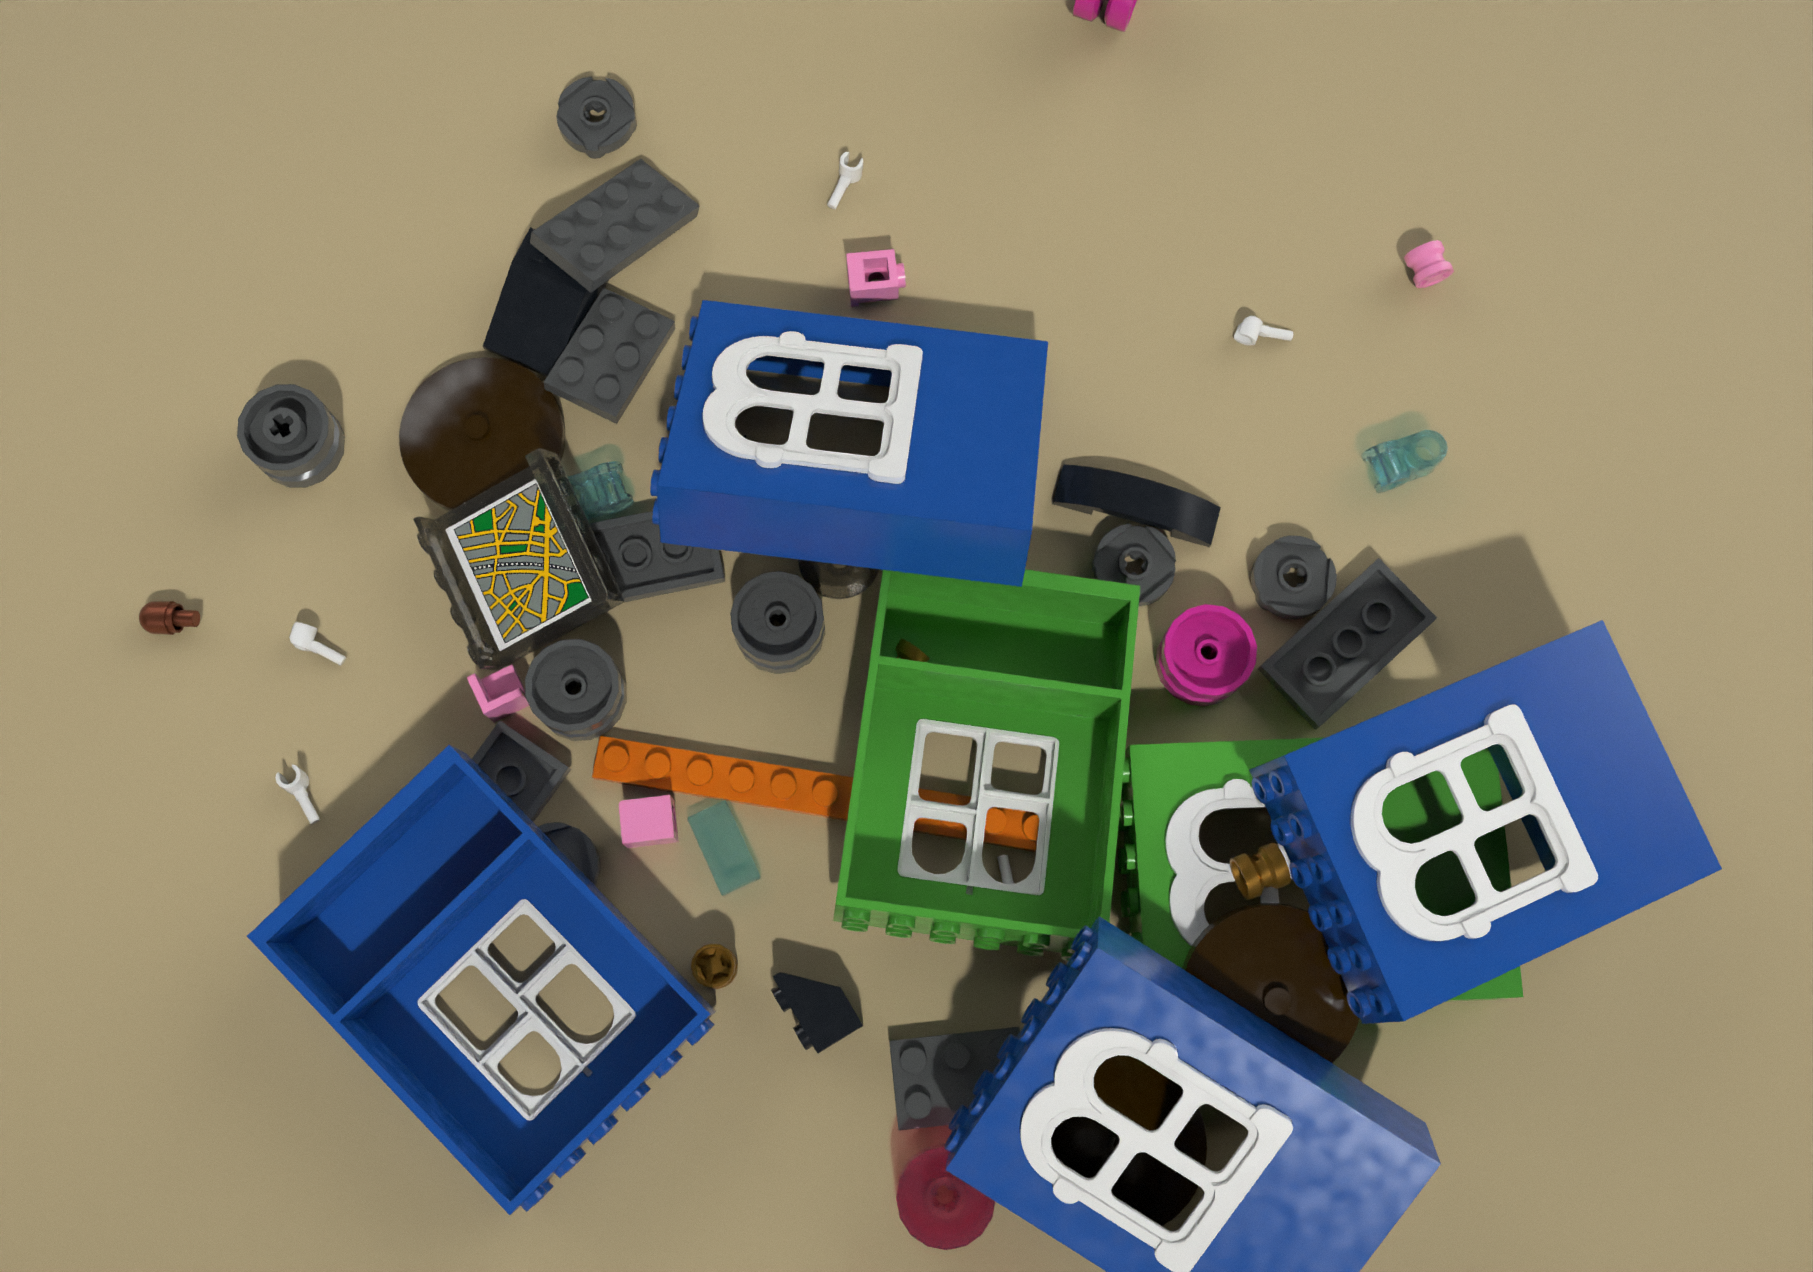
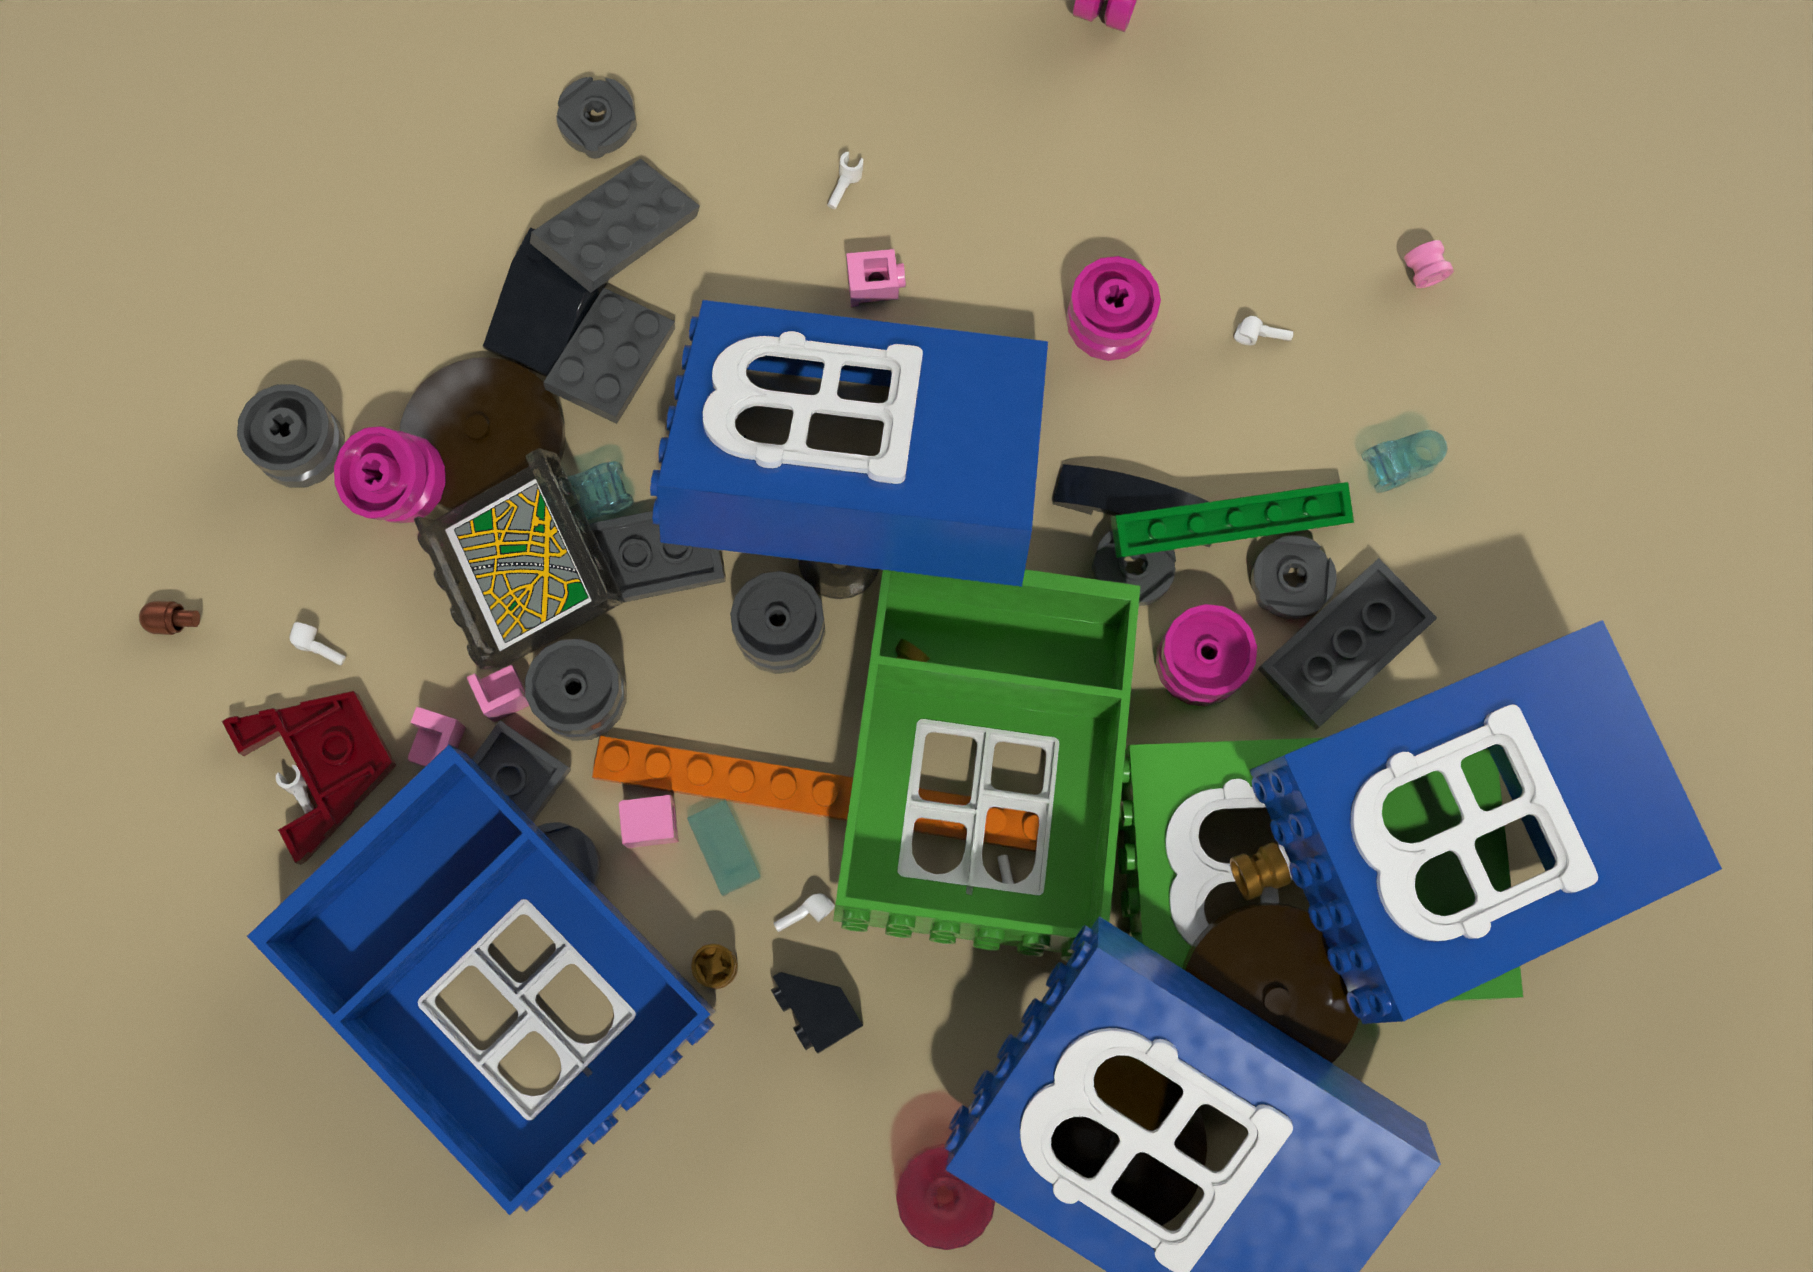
(335, 753): none -> dark red wing
(389, 475): none -> dark pink wheel
(433, 735): none -> bright pink panel
(817, 905): none -> white hand
(940, 1073): dark grey plate -> none
(1113, 308): none -> dark pink wheel
(1231, 519): none -> green plate

